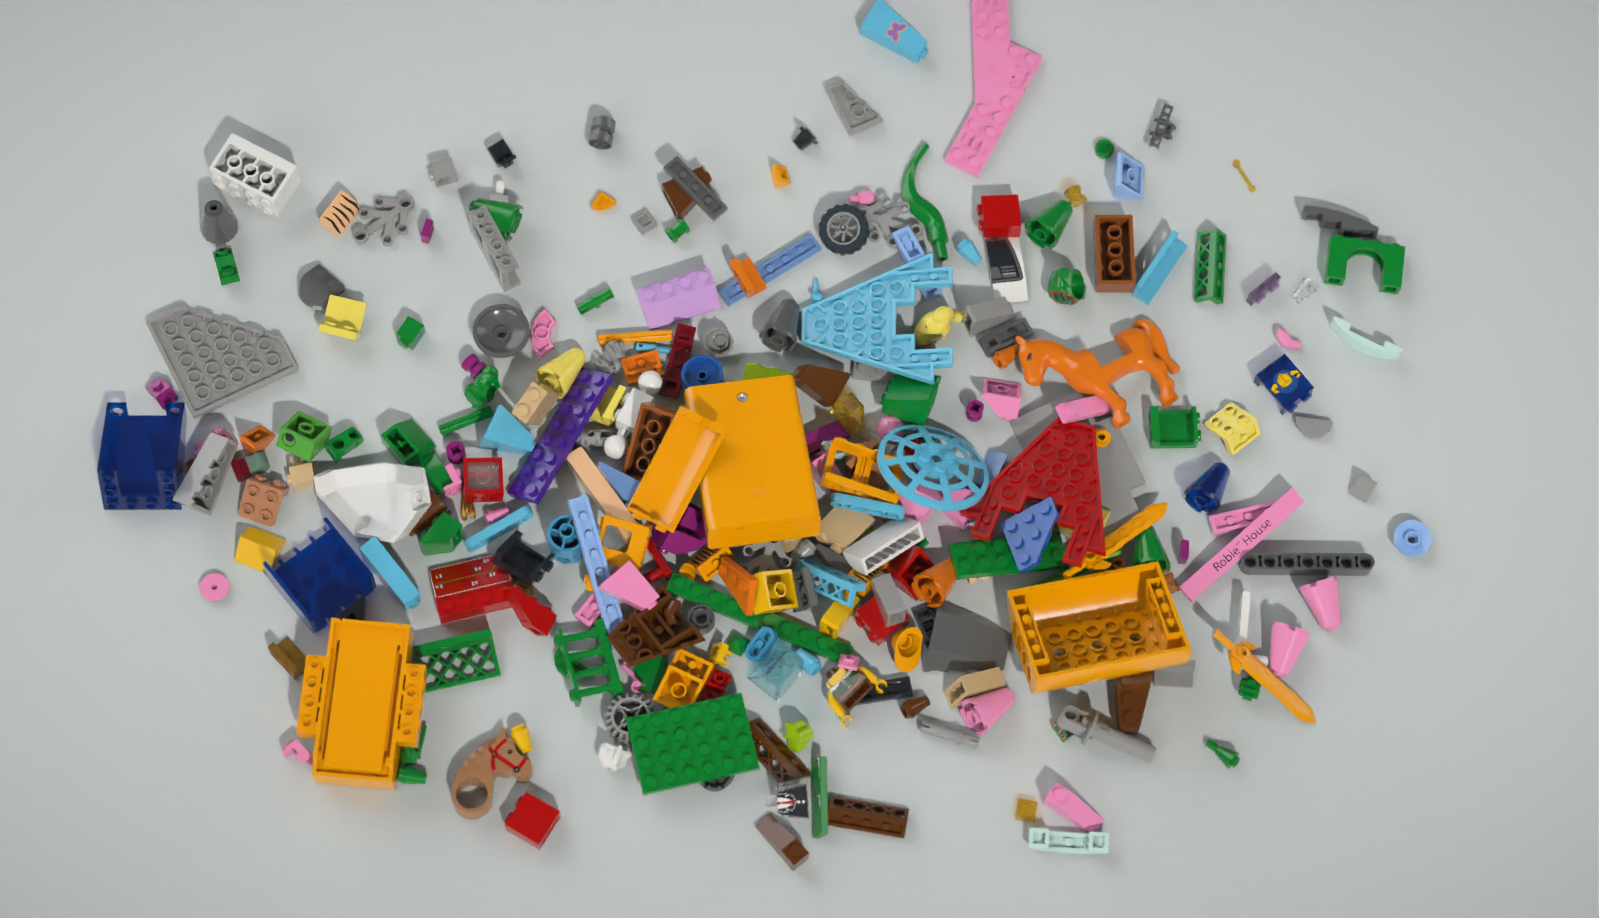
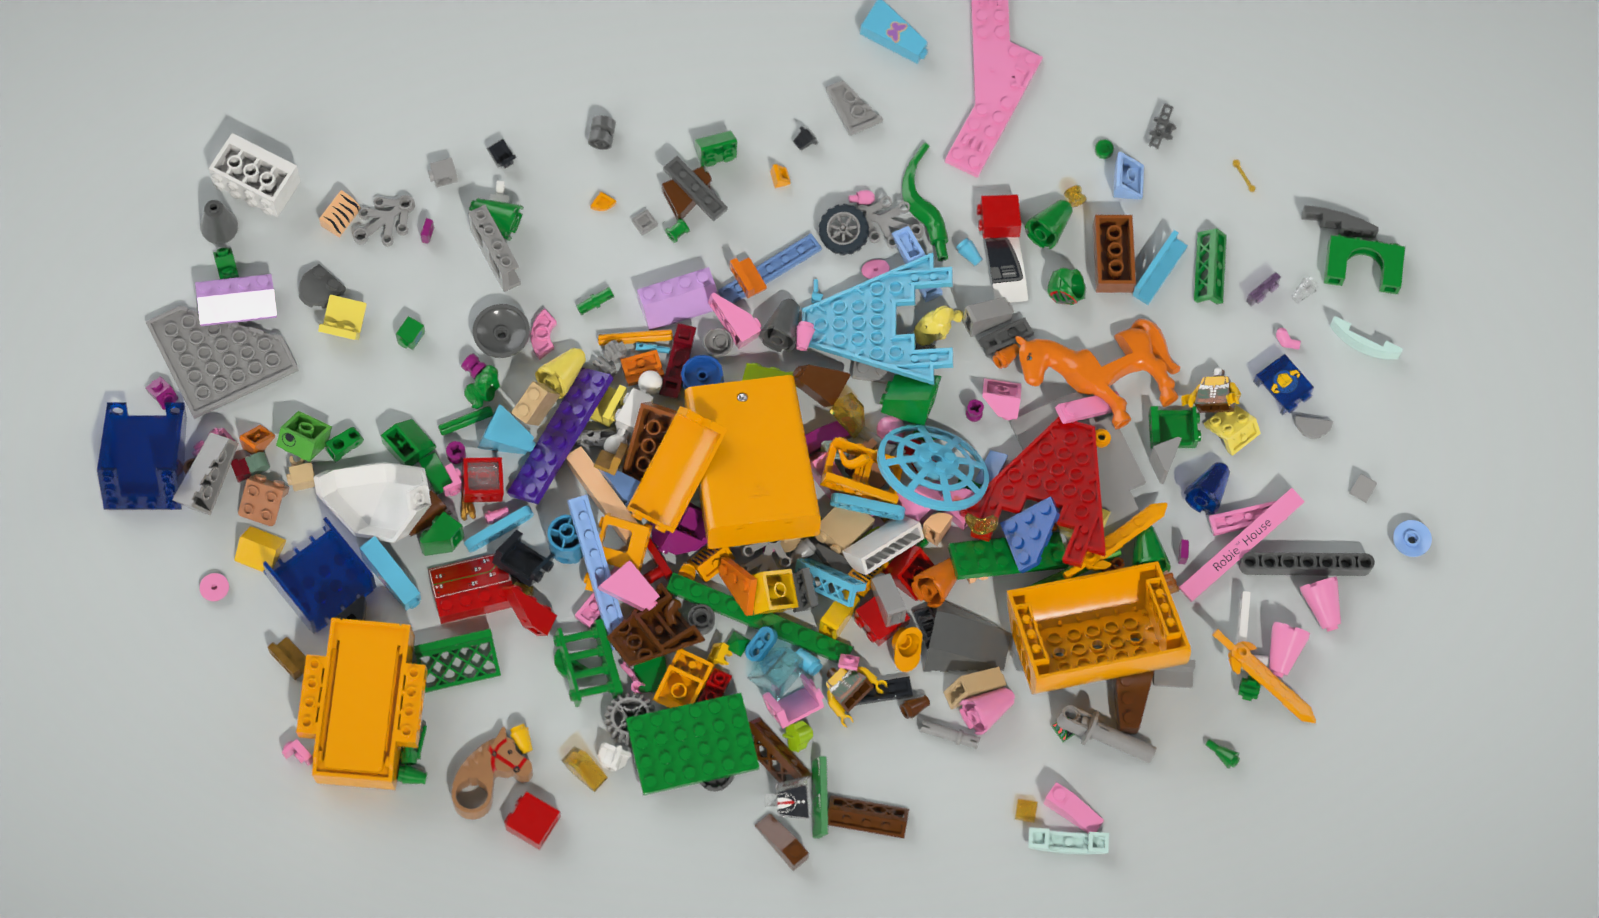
(235, 300): none -> slope
(584, 768): none -> clear yellow slope
(610, 462): none -> pearl gold panel
(716, 148): none -> green slope
(735, 320): none -> bright pink slope
(795, 705): none -> bright pink panel
(804, 334): none -> bright pink cone
(854, 463): none -> light orange hair
(875, 268): none -> bright pink piece
(937, 527): none -> light nougat brick
(981, 526): none -> clear yellow hair
(1162, 457): none -> light grey slope
(1214, 394): none -> torso

